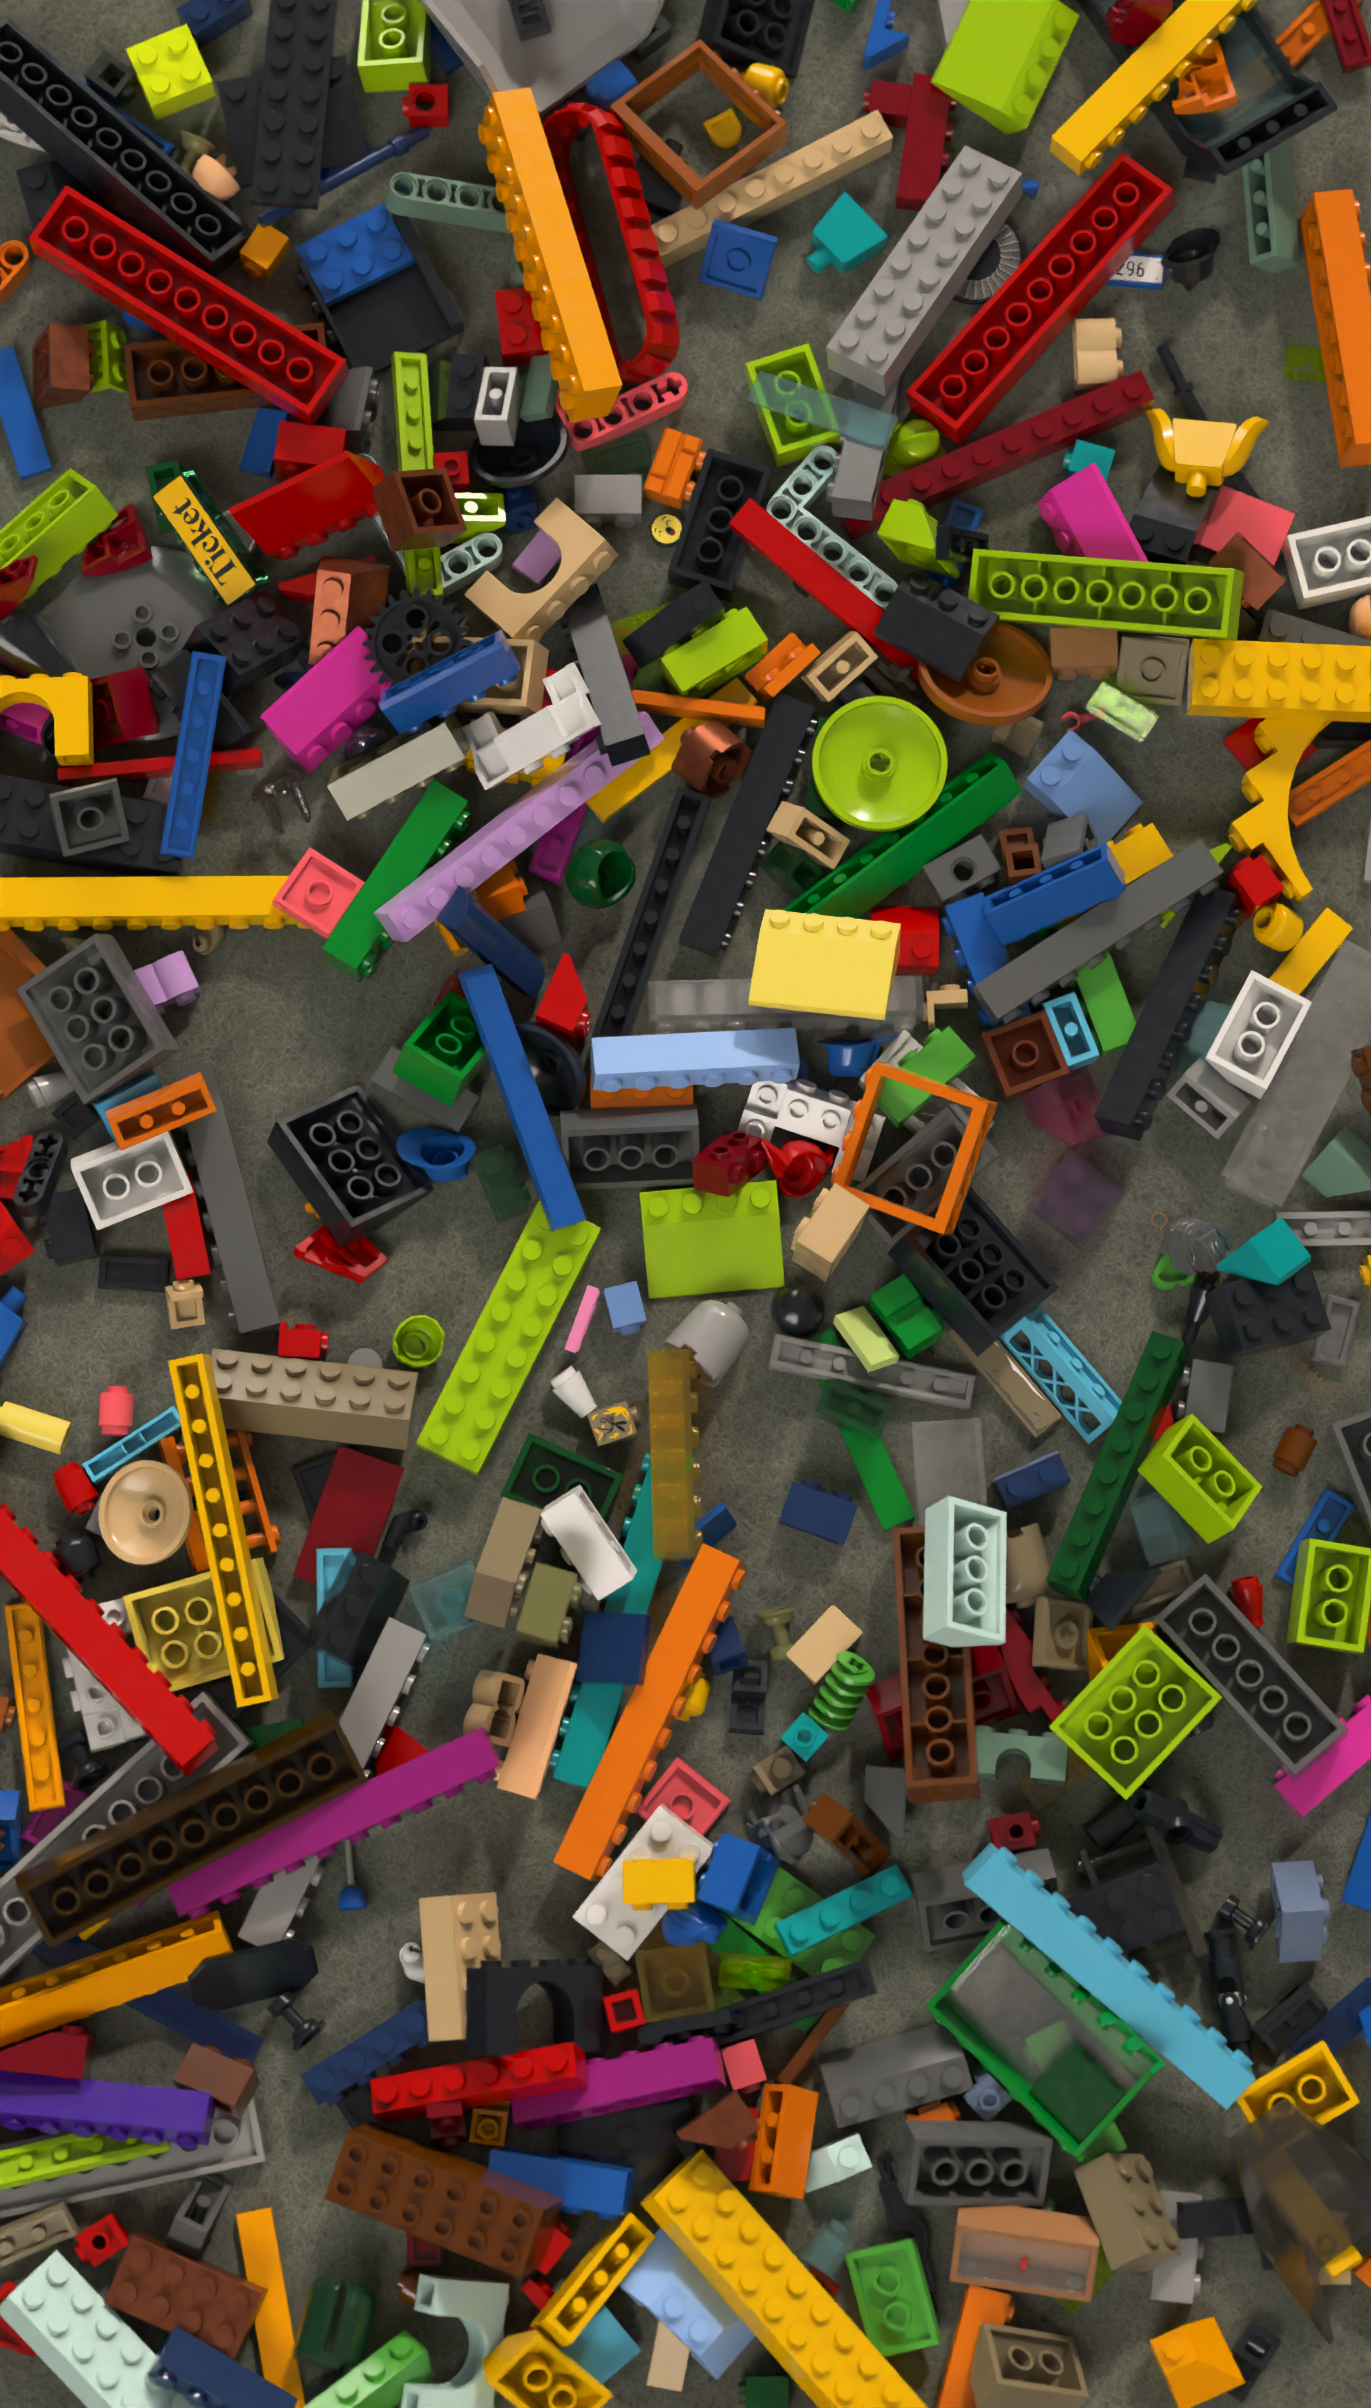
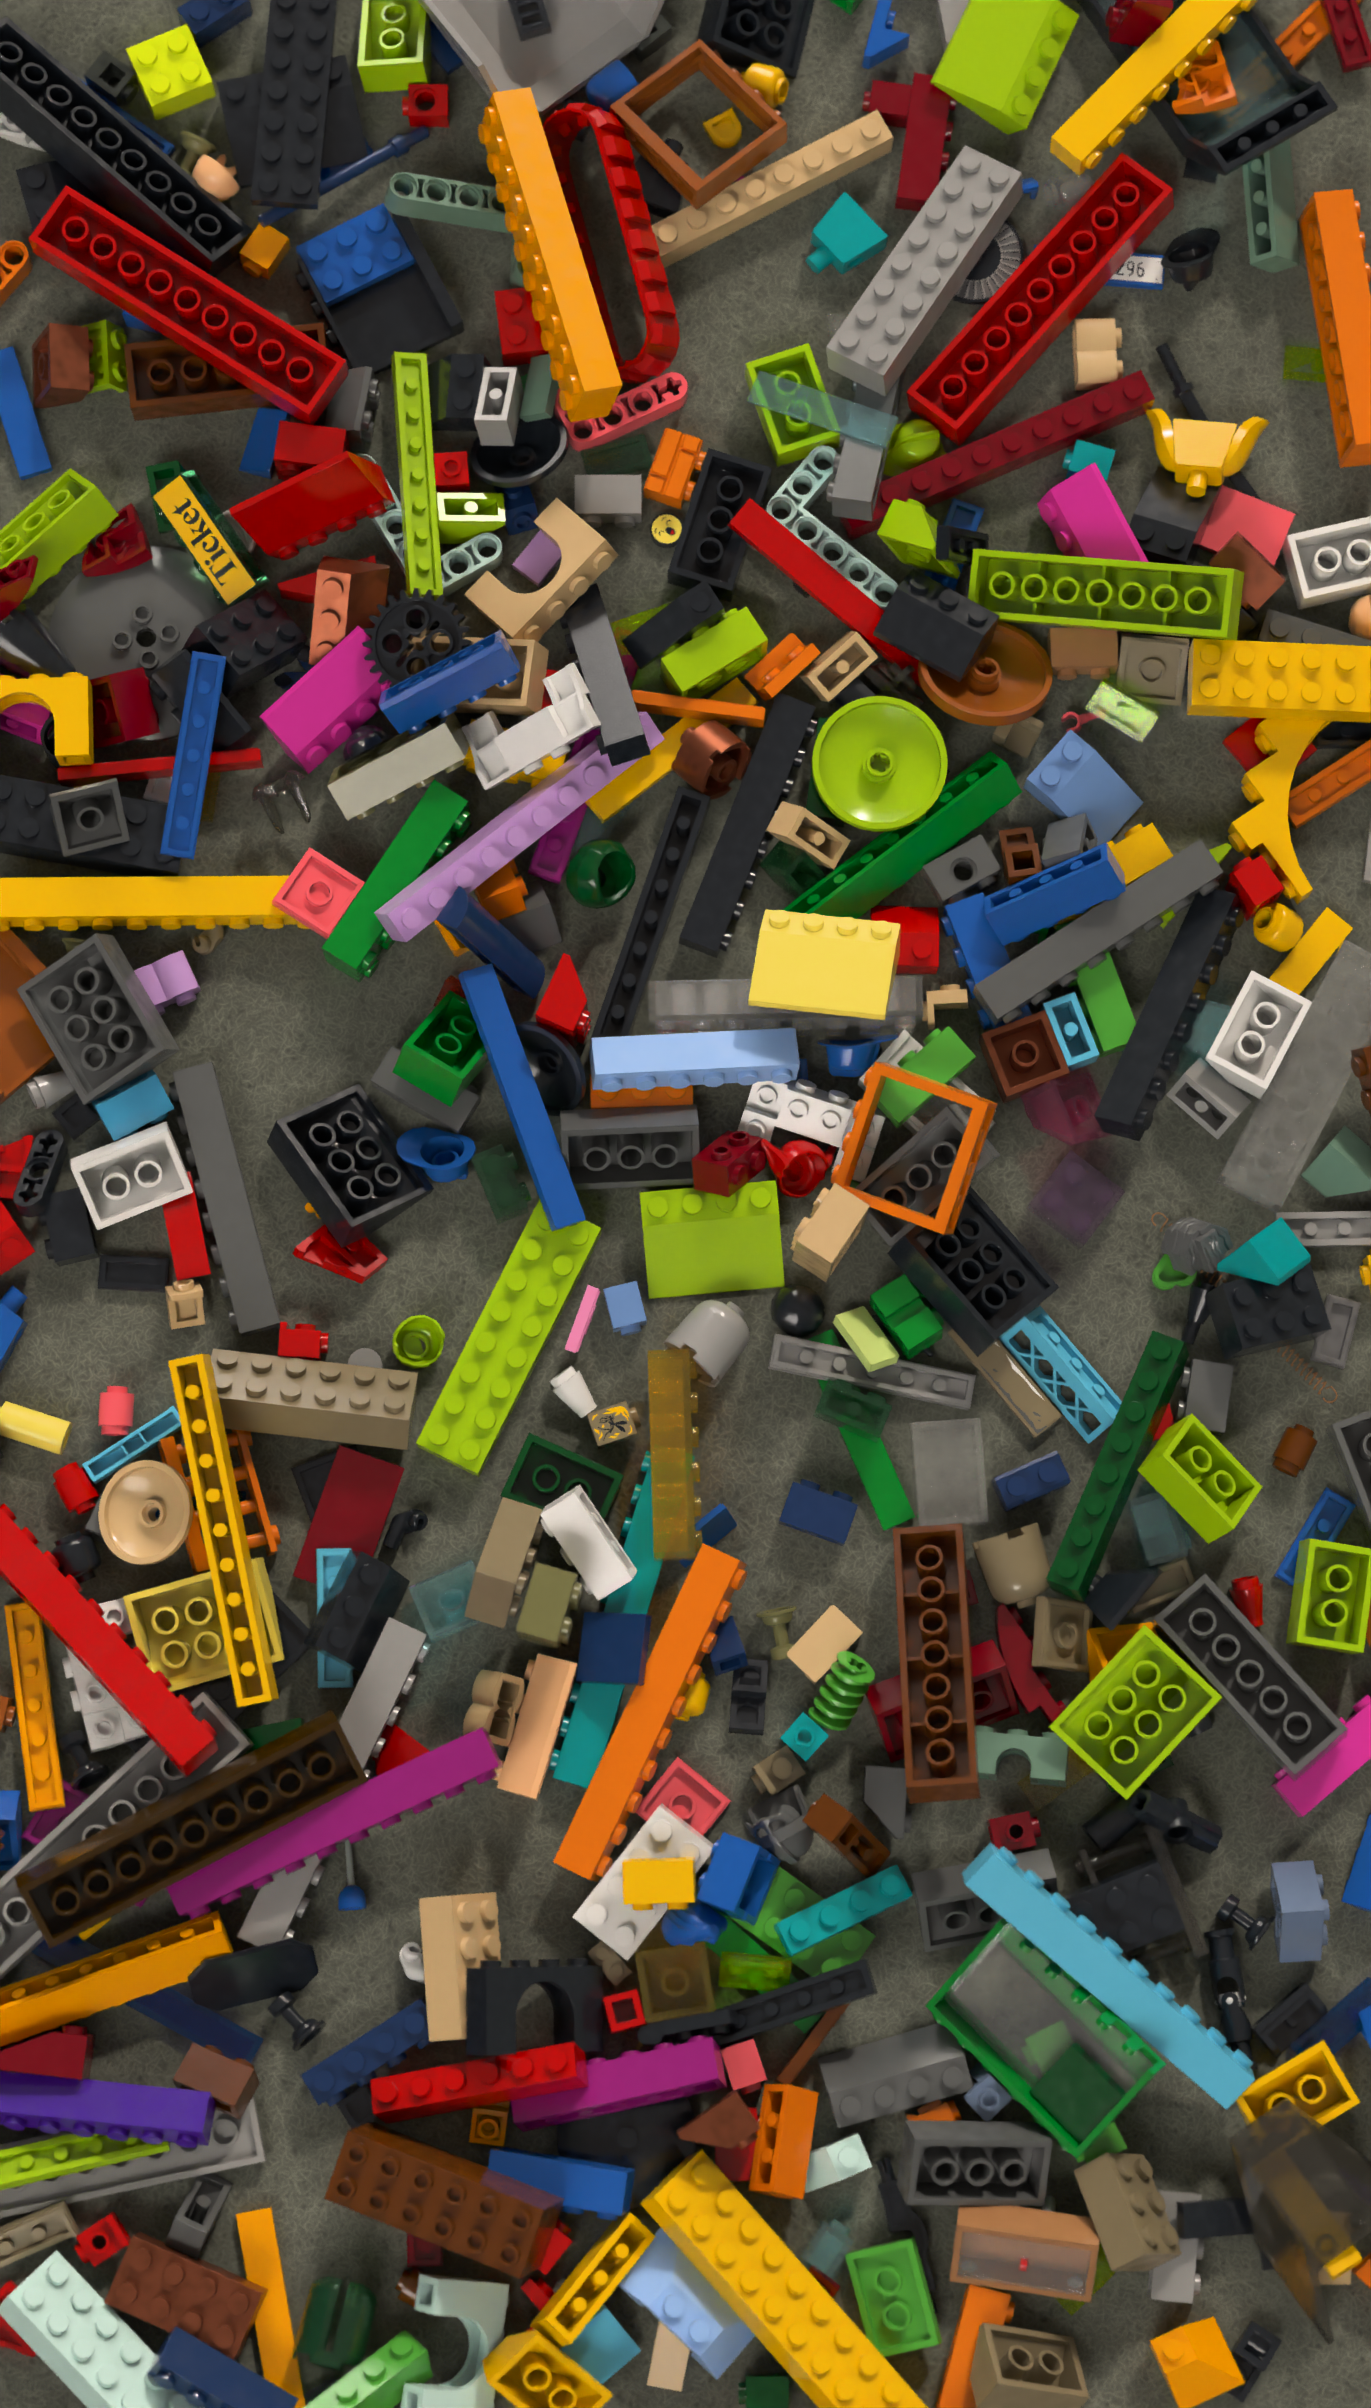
(160, 1111): orange brick -> none
(418, 509): copper brick -> none
(447, 2124): dark red slope -> none
(738, 259): blue tile -> none
(964, 1574): light aqua slope -> none

